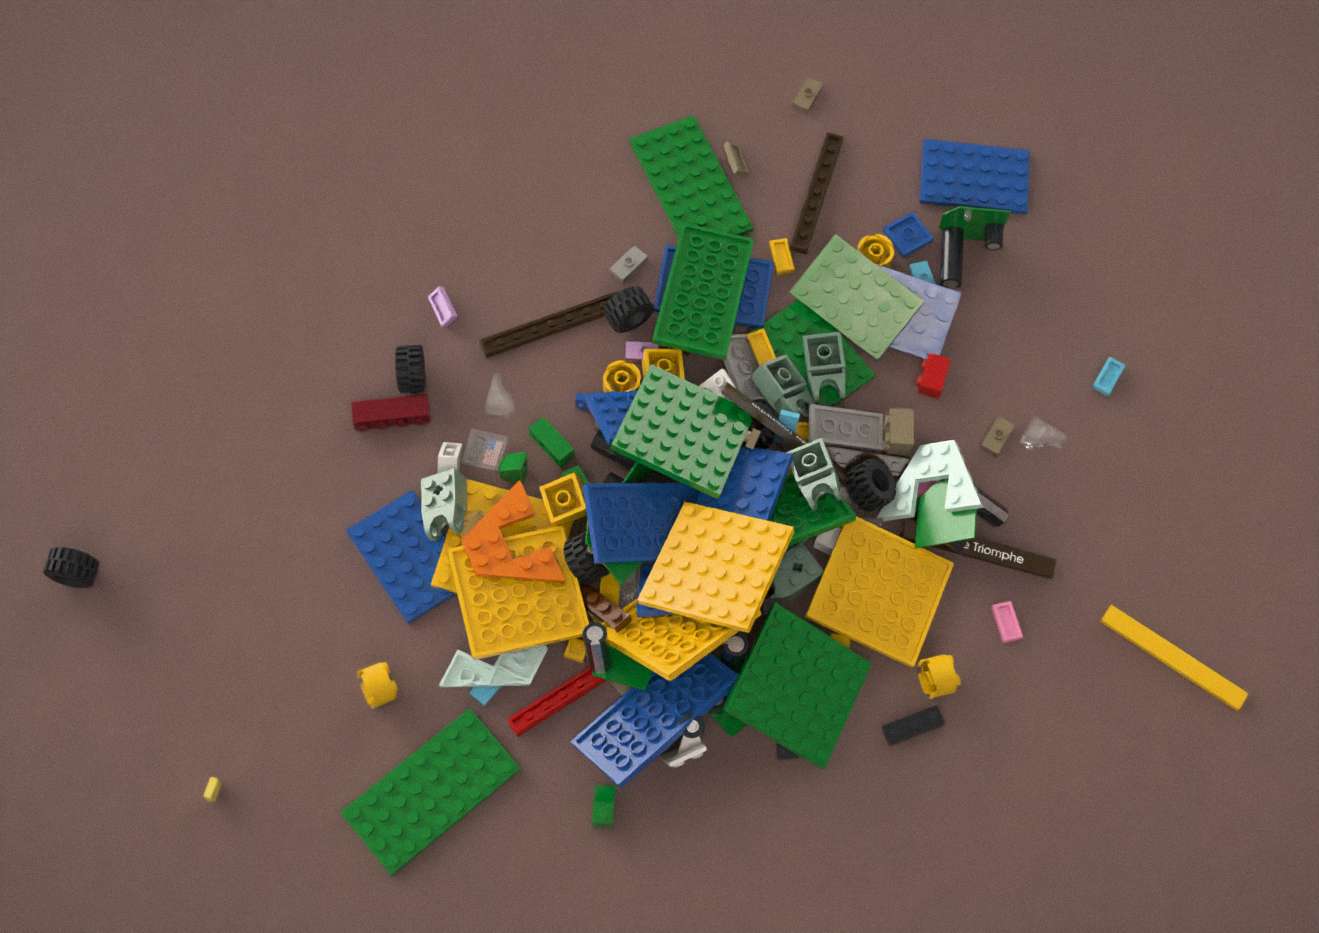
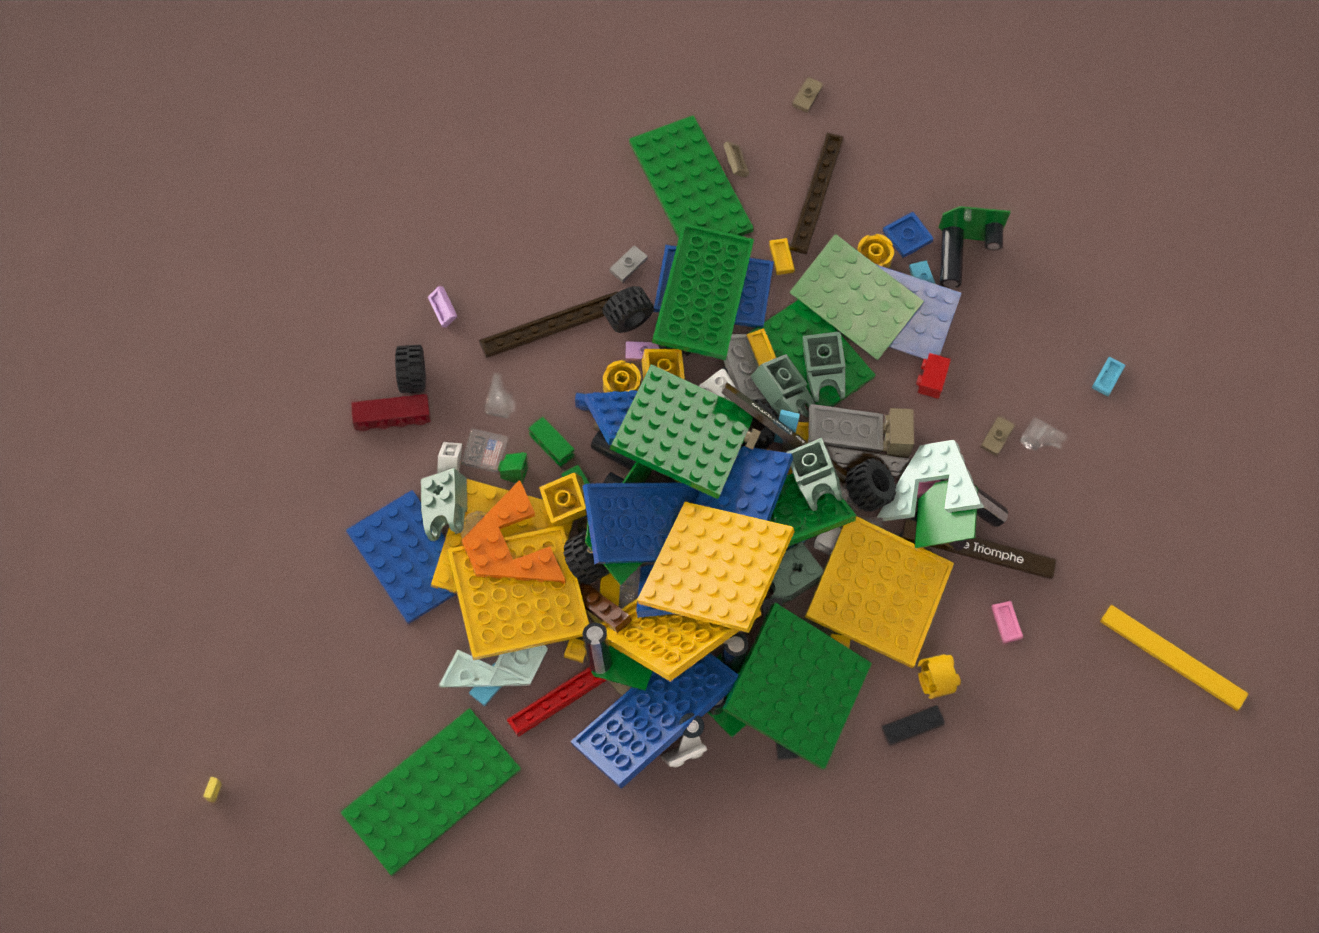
(71, 567): black tyre -> none
(377, 685): yellow brick -> none
(603, 807): green arch -> none
(974, 176): blue plate -> none

